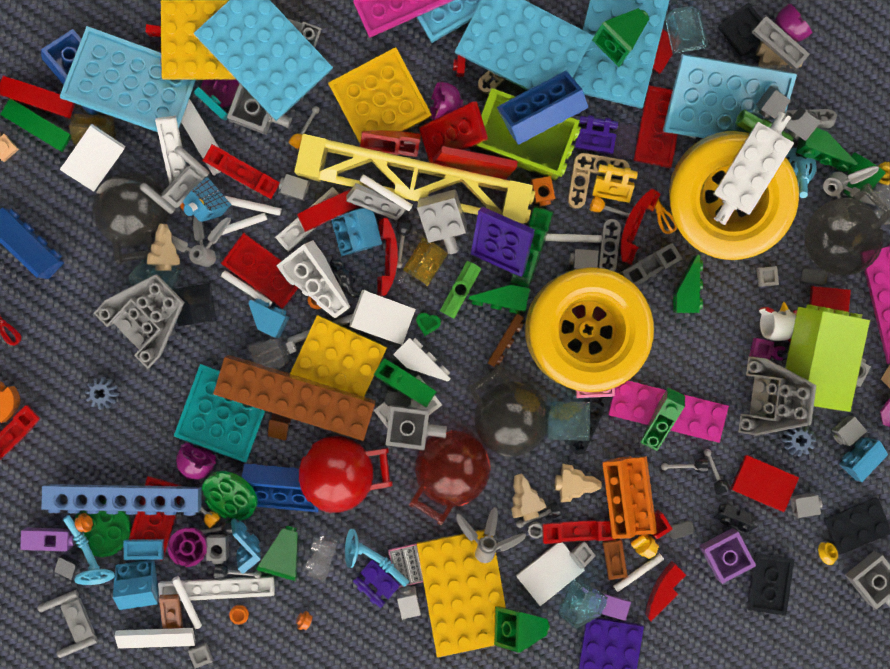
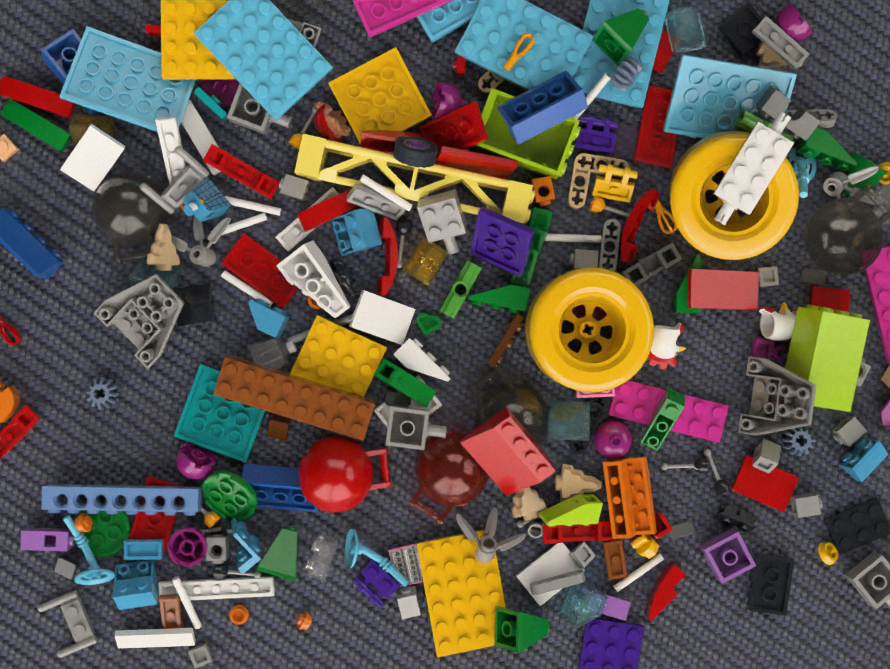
(330, 123): none -> hair
(415, 151): none -> black wheel
(508, 453): none -> slope
(514, 56): none -> light orange piece
(557, 582): none -> light grey beam
(579, 509): none -> lime slope
(594, 92): none -> white bar
(612, 439): none -> magenta cylinder
(626, 73): none -> sand blue gear
(664, 345): none -> white piece
(722, 289): none -> tile
(766, 456): none -> light grey brick

